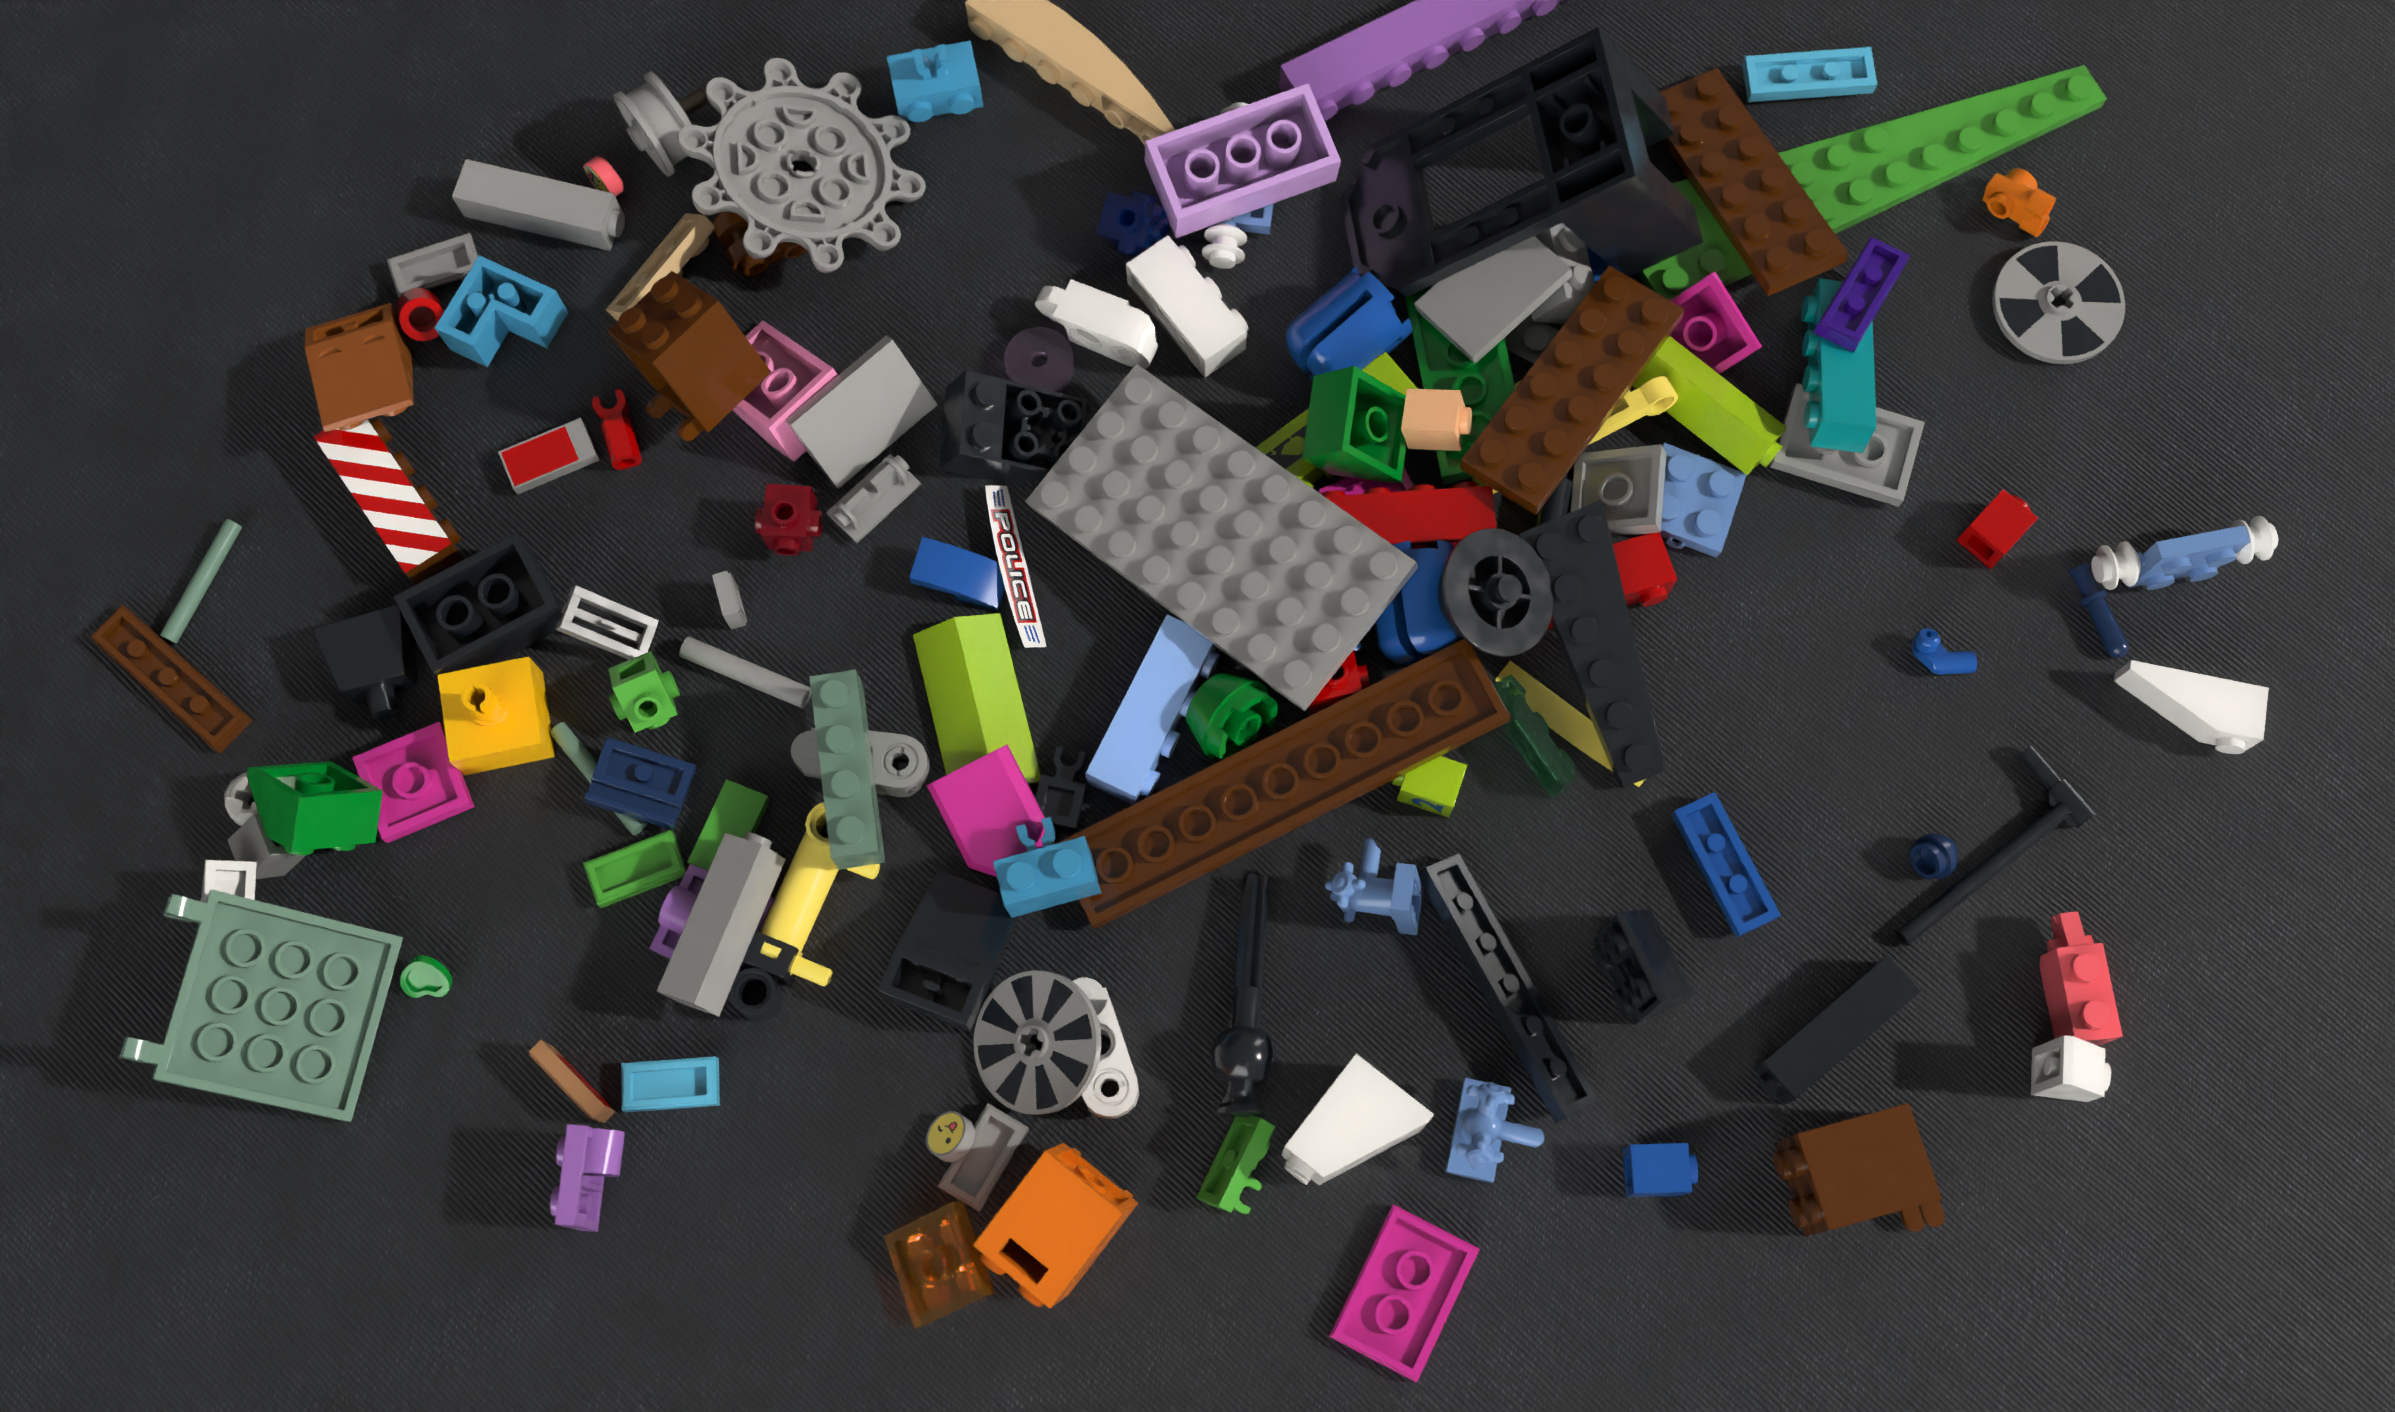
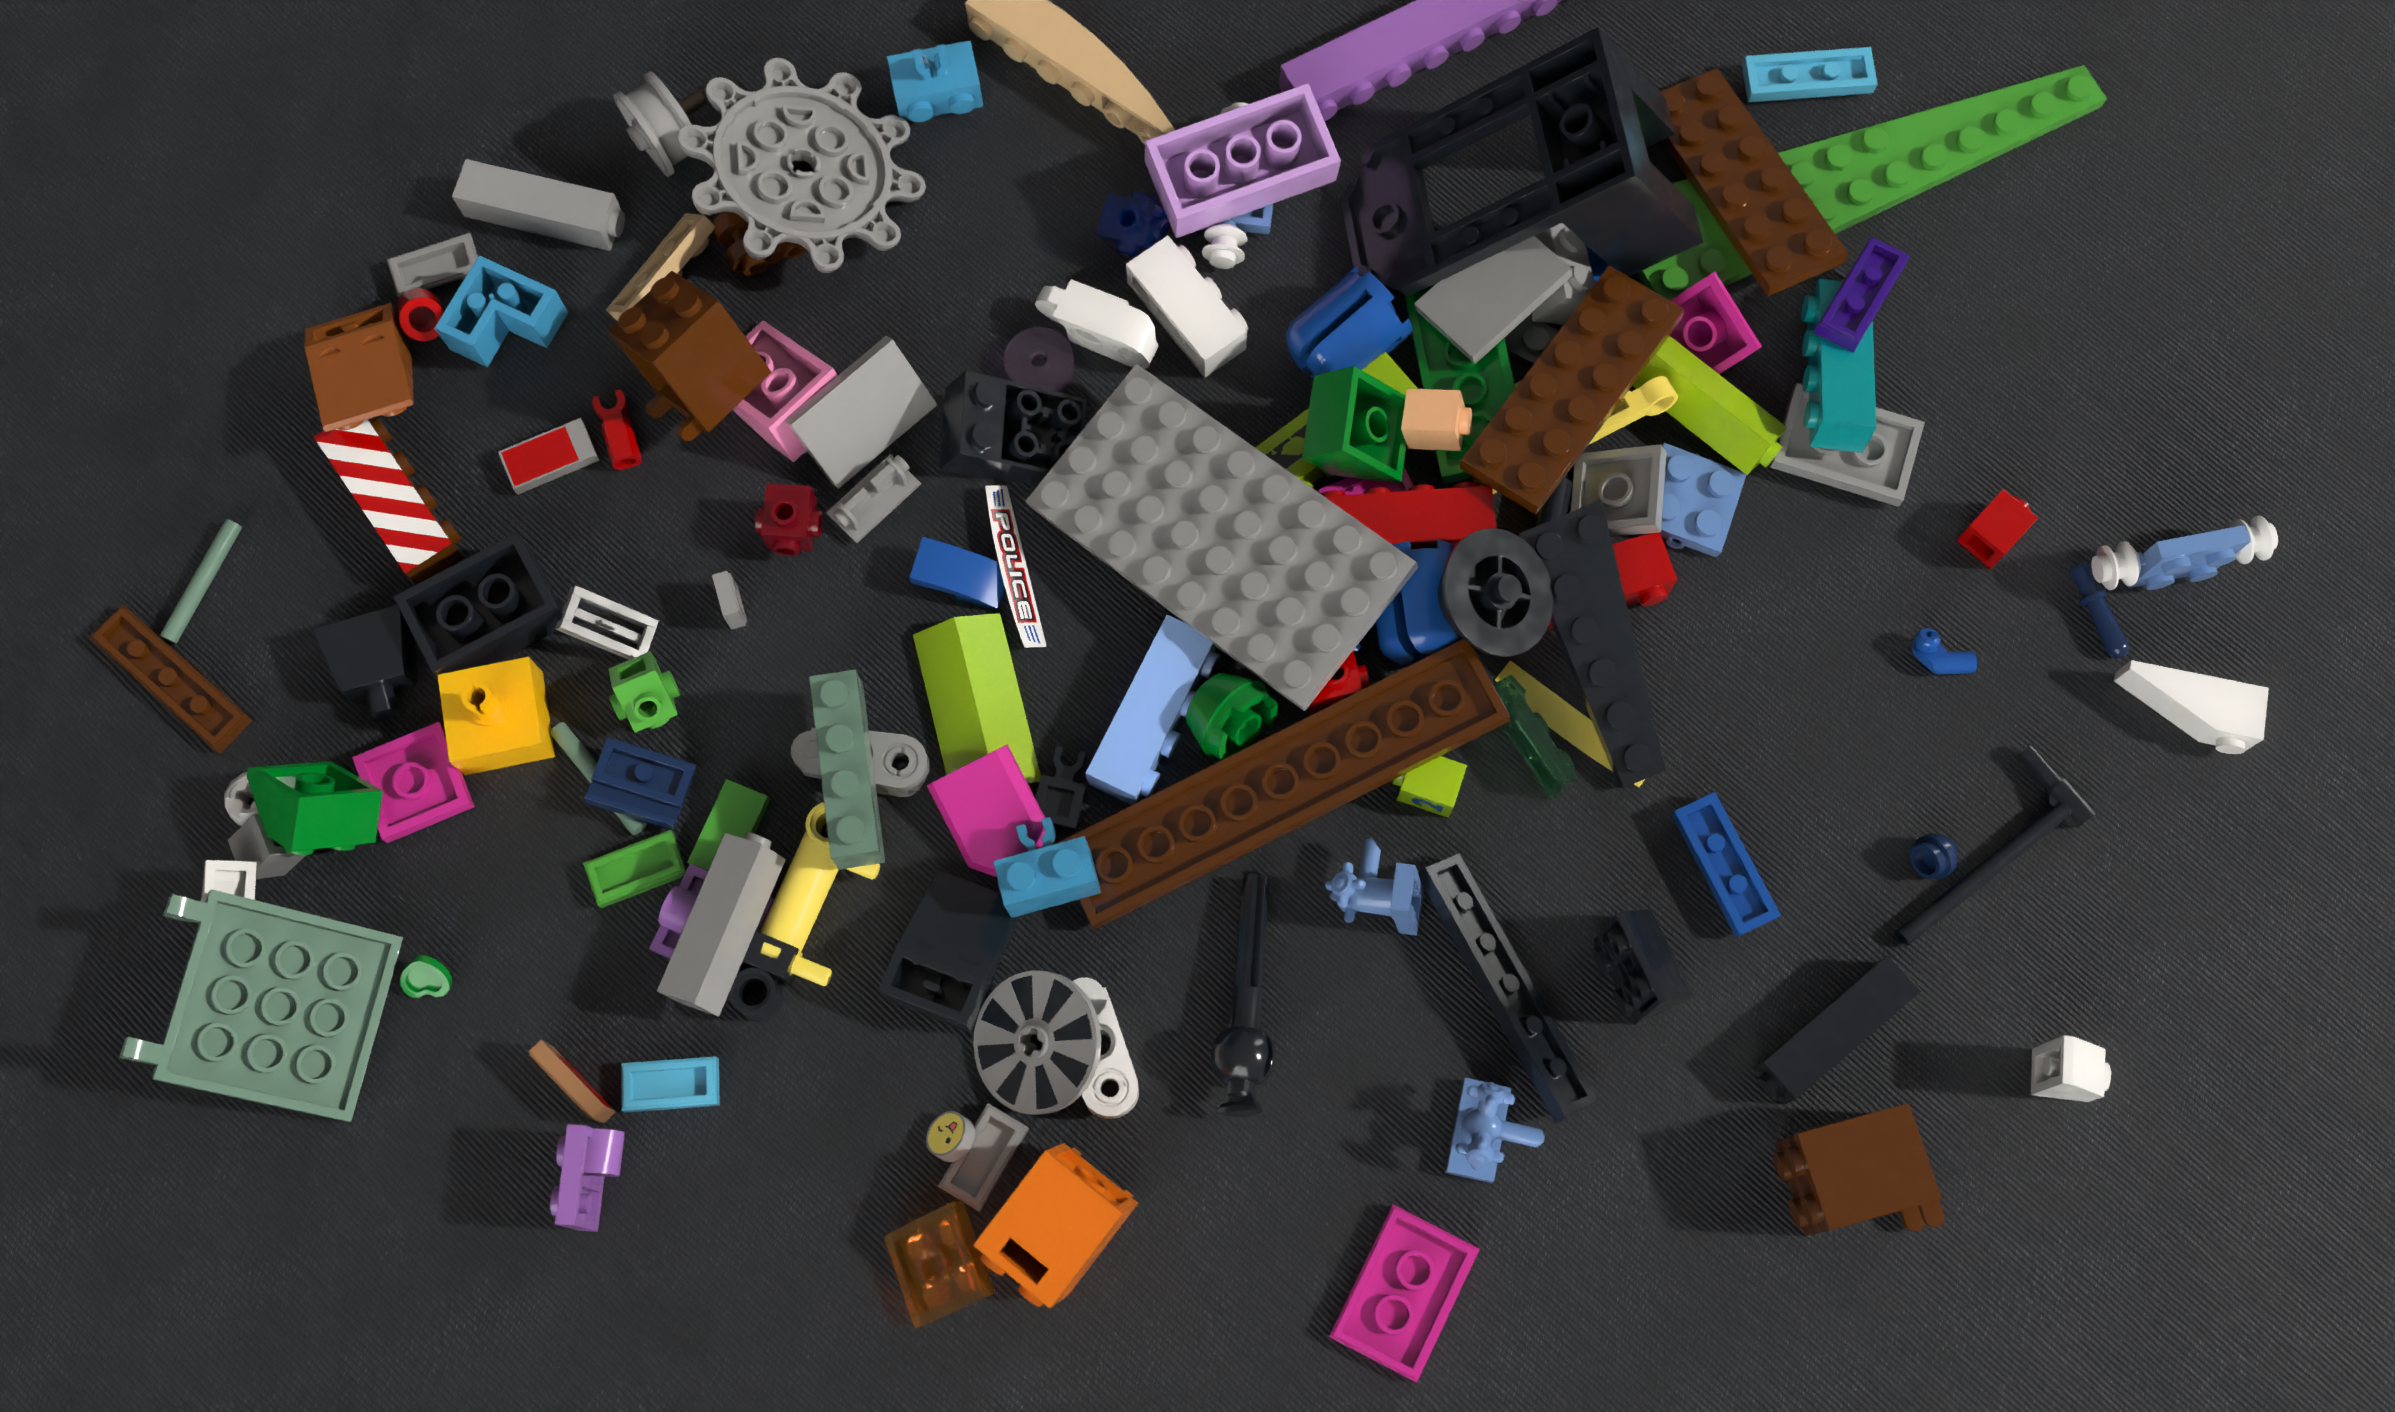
(603, 176): coral tile -> none
(745, 672): light grey piece -> none
(1238, 1155): bright green plate -> none
(1352, 1123): white slope -> none
(1659, 1170): blue brick -> none
(2019, 199): orange plate -> none
(2073, 330): light grey piece -> none
(2078, 984): coral hinge -> none

